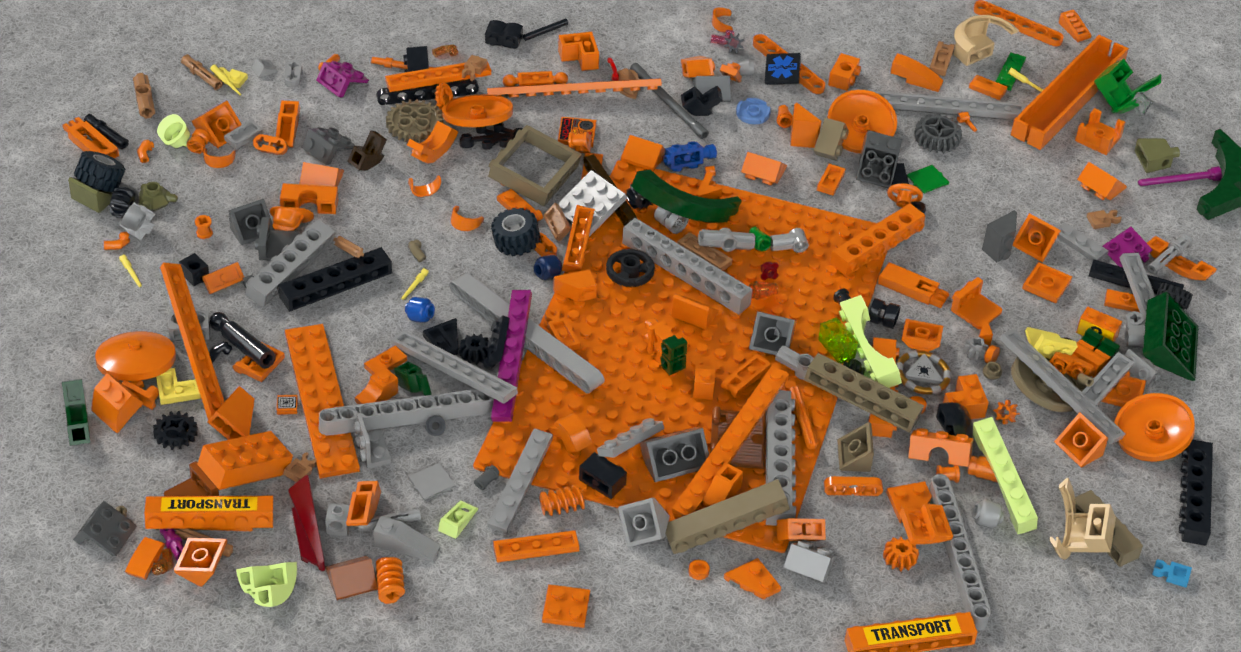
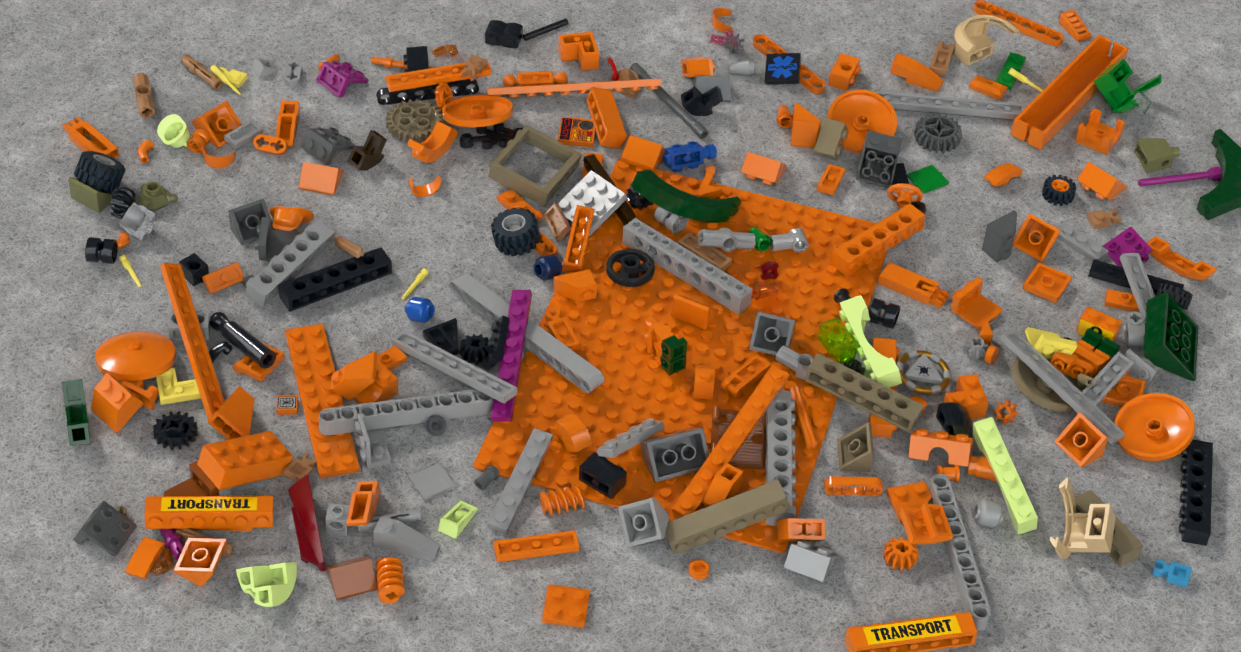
(101, 250): none -> black wheel
(106, 131): black pin -> none
(203, 226): orange bush -> none
(297, 194): orange arch -> none
(355, 376): none -> orange slope
(412, 379): dark green piece -> none
(414, 247): dark tan arm -> none
(463, 223): orange helmet -> none
(580, 142): orange piece -> none
(606, 118): none -> orange brick
(731, 70): orange plate -> none
(748, 112): medium blue tile -> none
(754, 578): orange wing -> none
(922, 335): orange slope -> none
(964, 117): orange hand -> none
(992, 370): dark tan plate -> none
(1002, 174): none -> orange slope
(1059, 190): none -> black wheel
(1180, 246): light grey pin -> none

